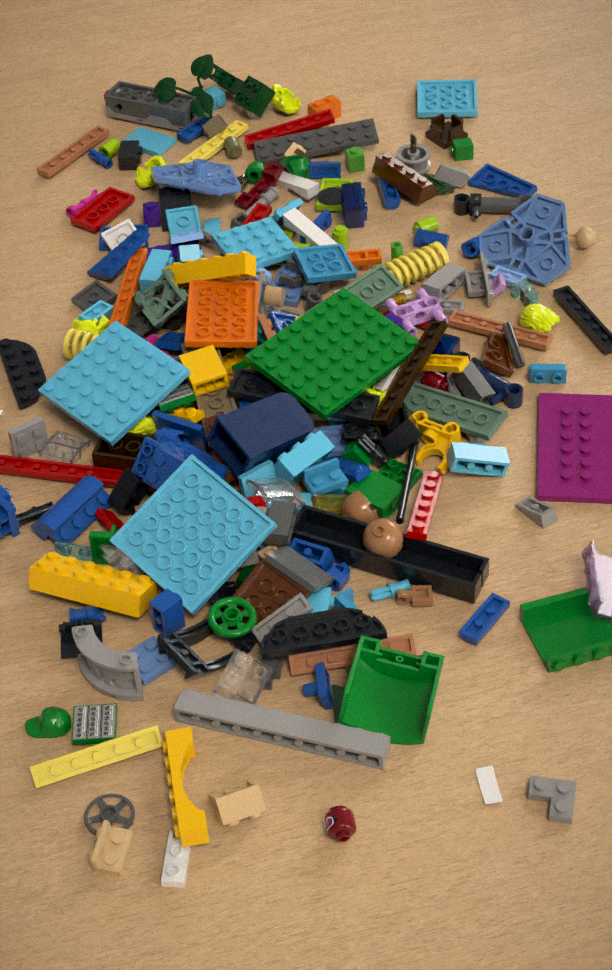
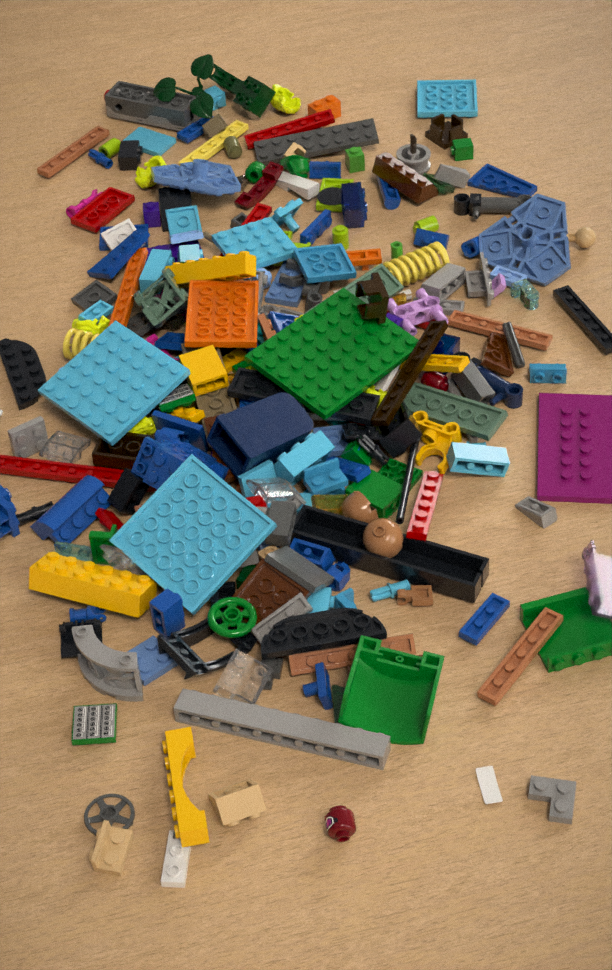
(52, 723): green piece -> none
(96, 756): light yellow plate -> none
(212, 225): medium azure slope -> none
(265, 198): light grey pin -> none
(274, 295): tan brick -> none
(302, 225): white slope -> none
(377, 298): none -> dark brown panel
(520, 656): none -> nougat plate
(538, 318): neon yellow hair -> none

